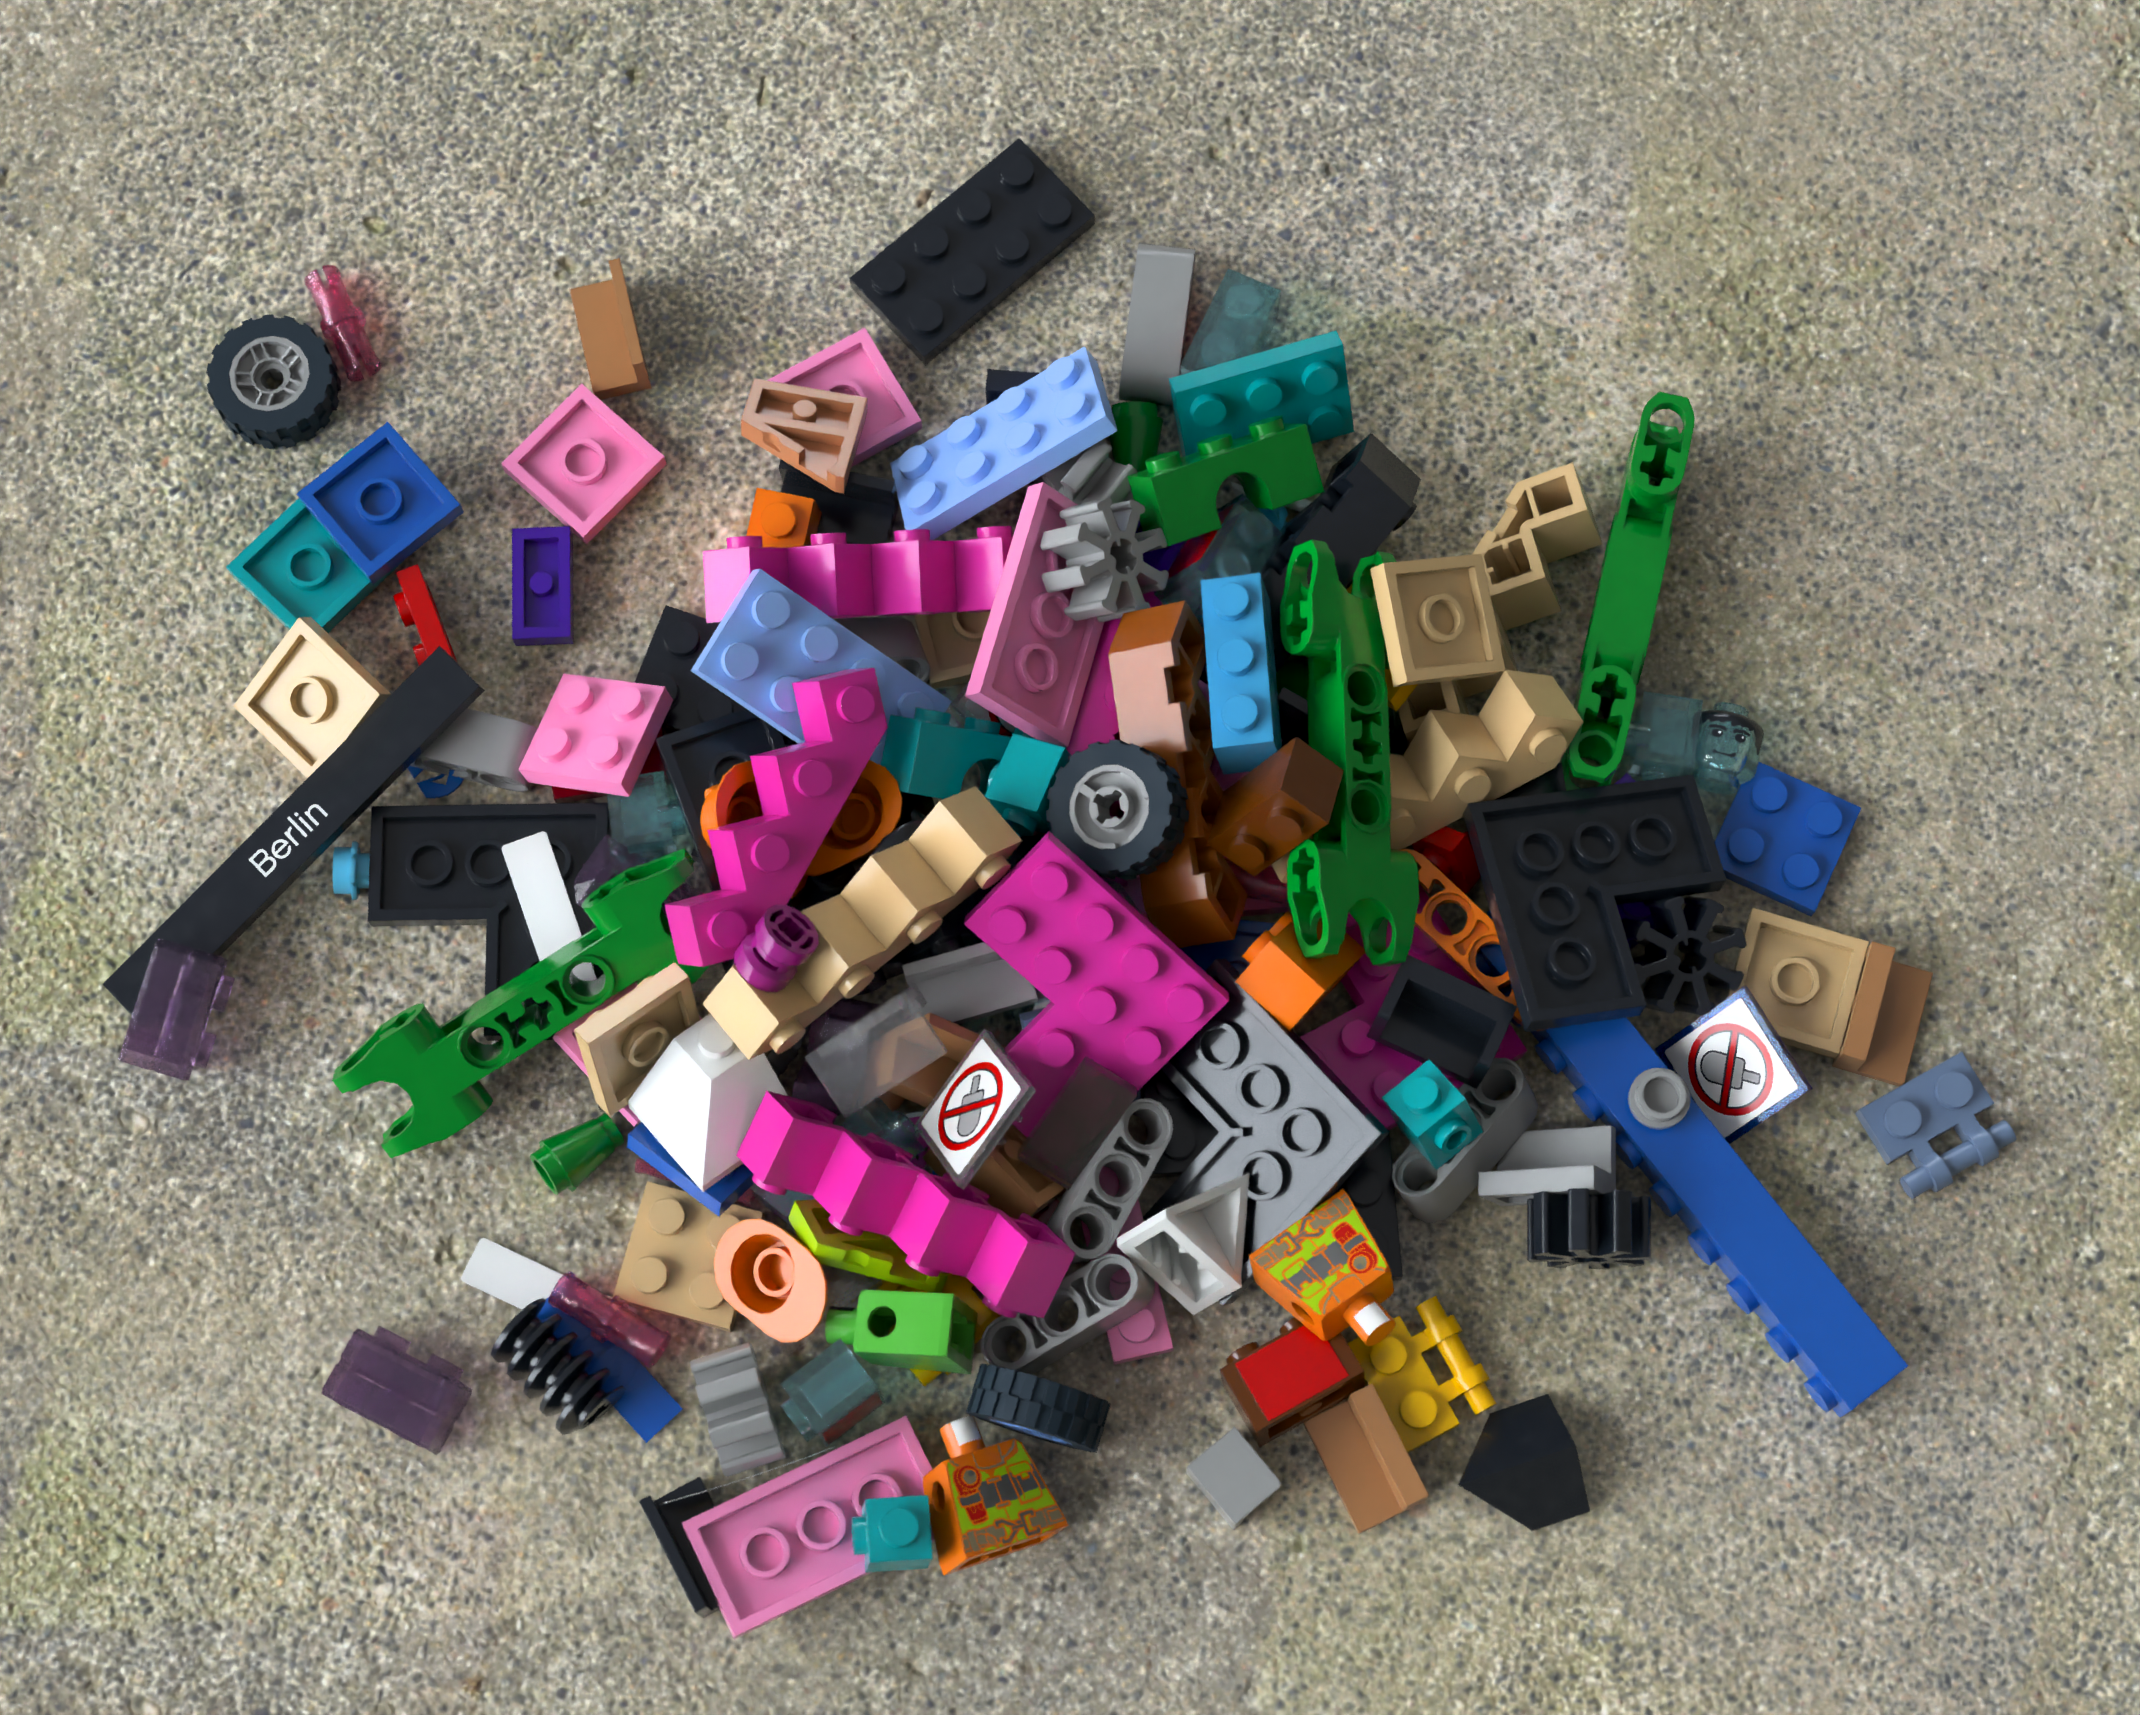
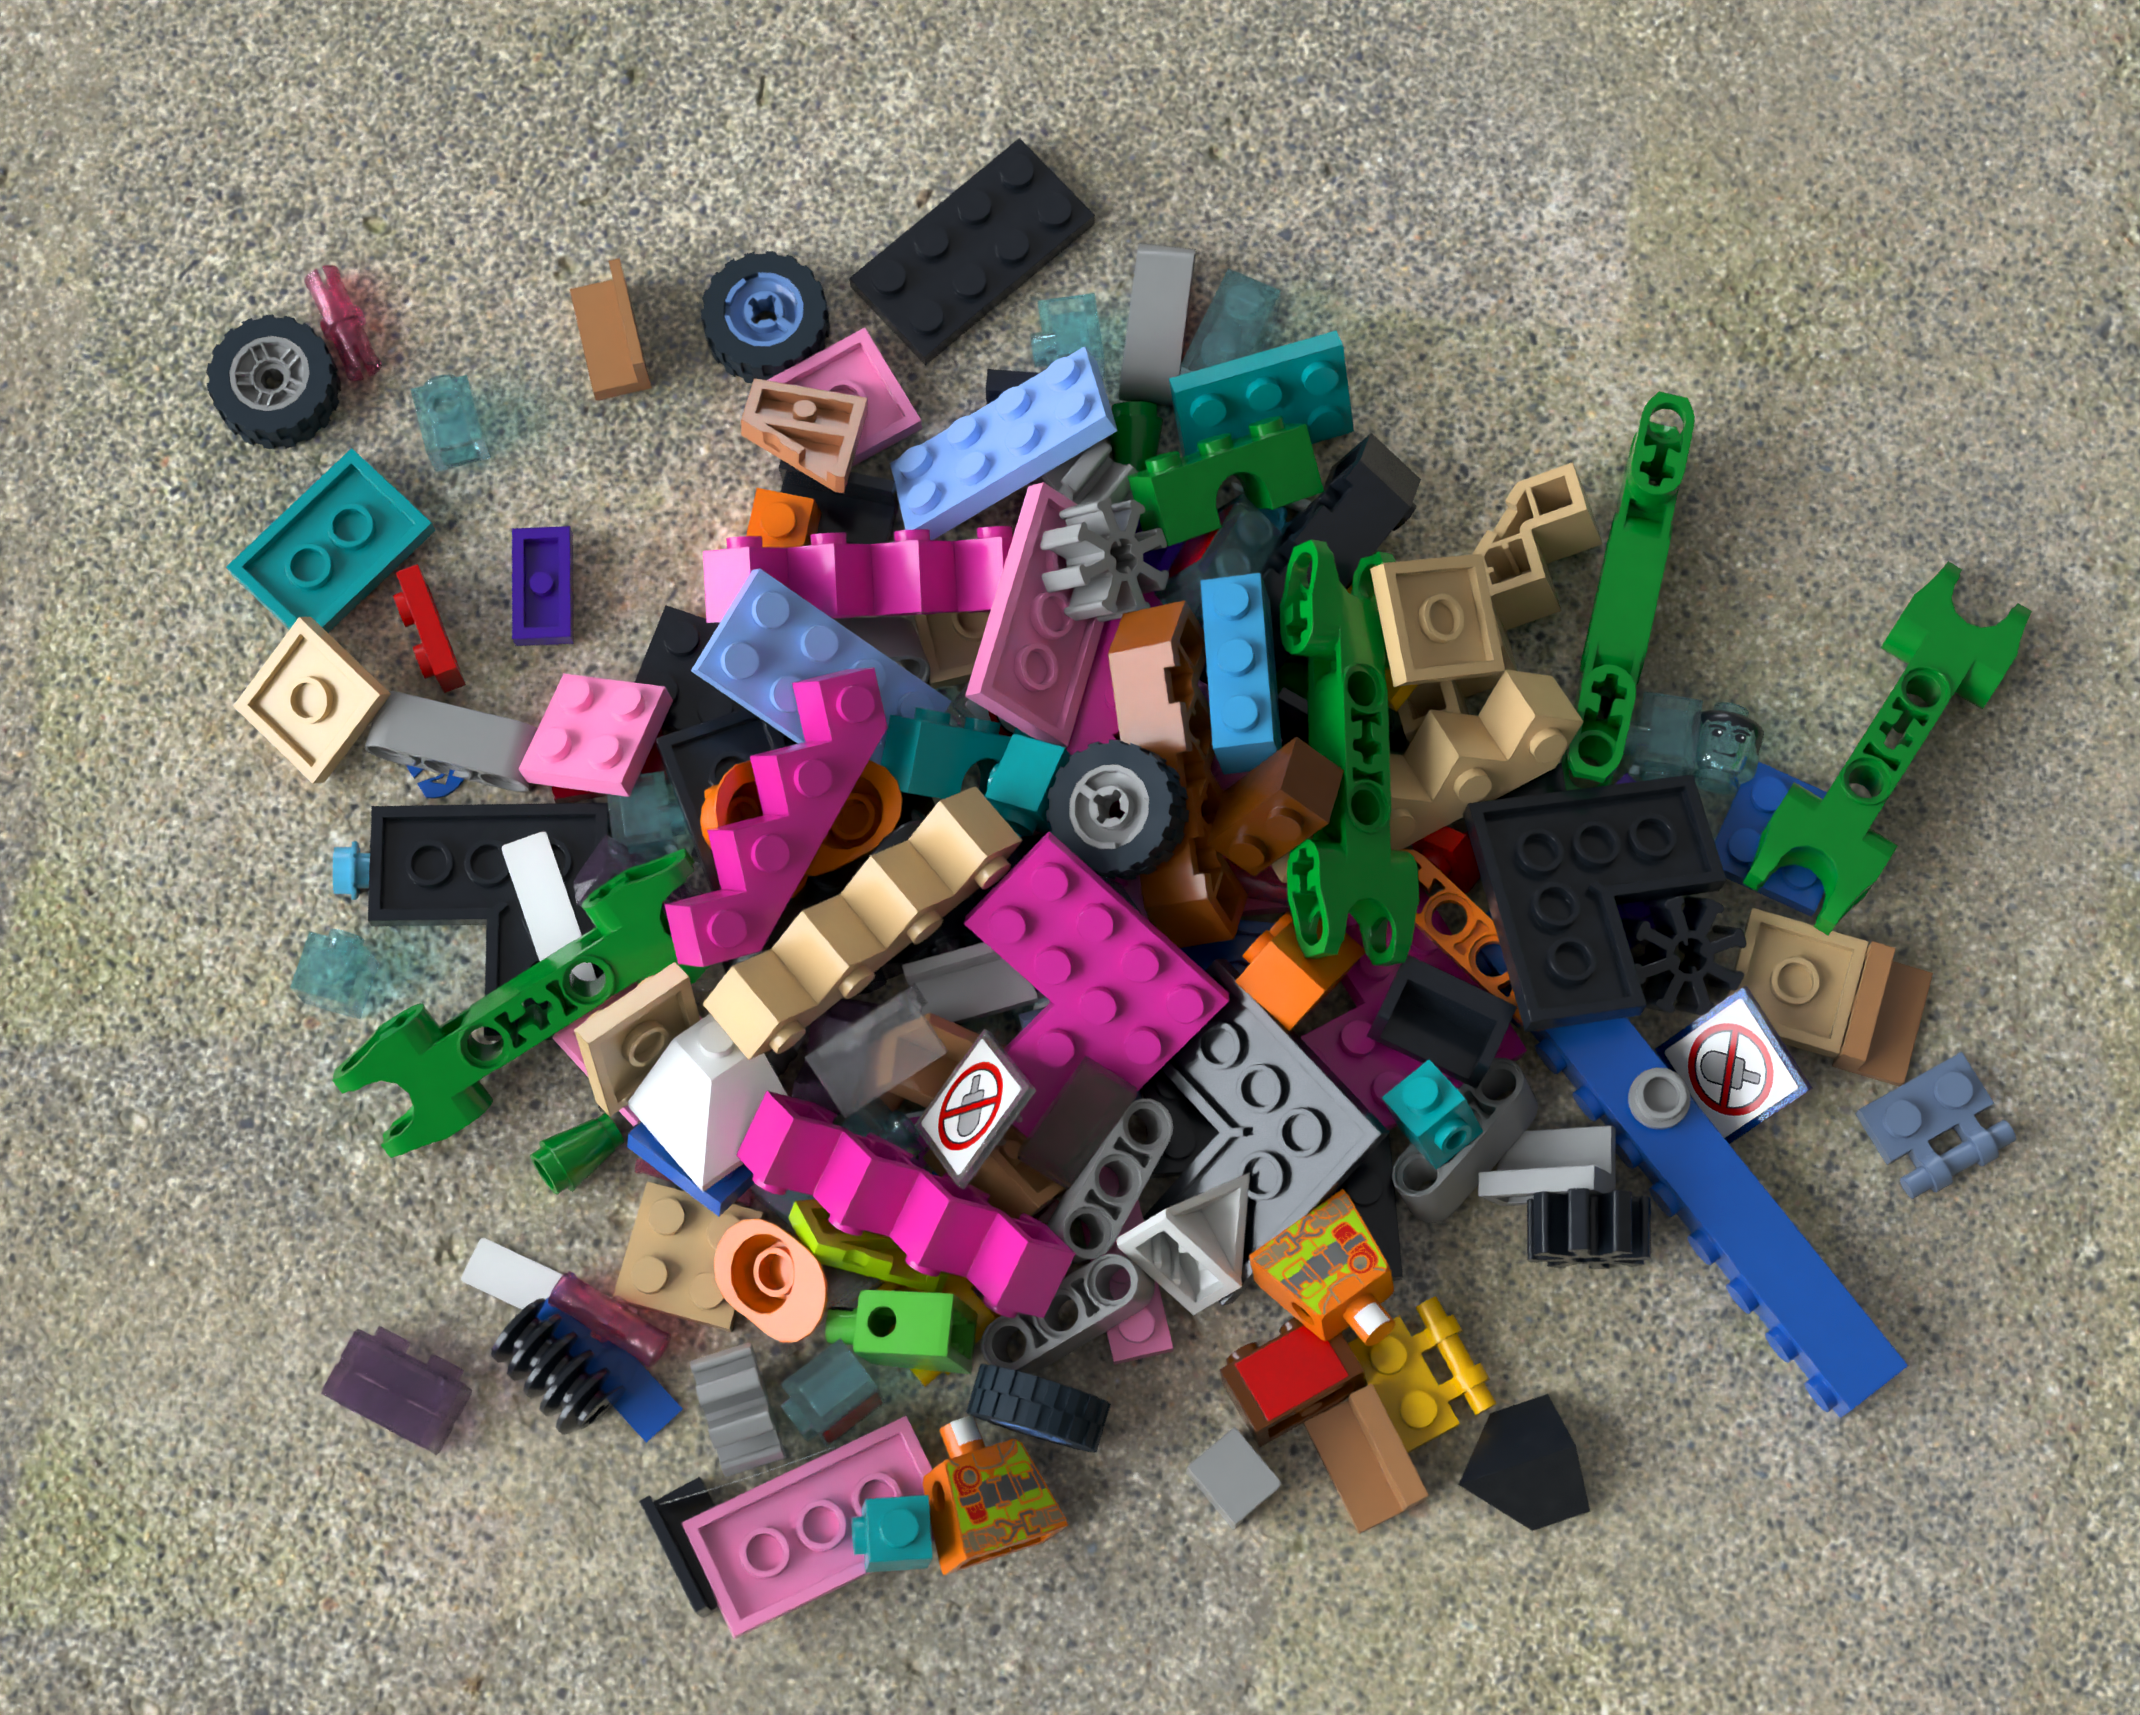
(175, 1009): clear purple brick -> none
(310, 817): black tile -> none
(335, 973): none -> clear light blue brick
(380, 503): blue plate -> none
(450, 422): none -> clear light blue brick
(584, 463): bright pink plate -> none
(756, 286): none -> black wheel
(776, 948): magenta wheel -> none
(1065, 328): none -> clear light blue brick
(1835, 832): none -> green piece

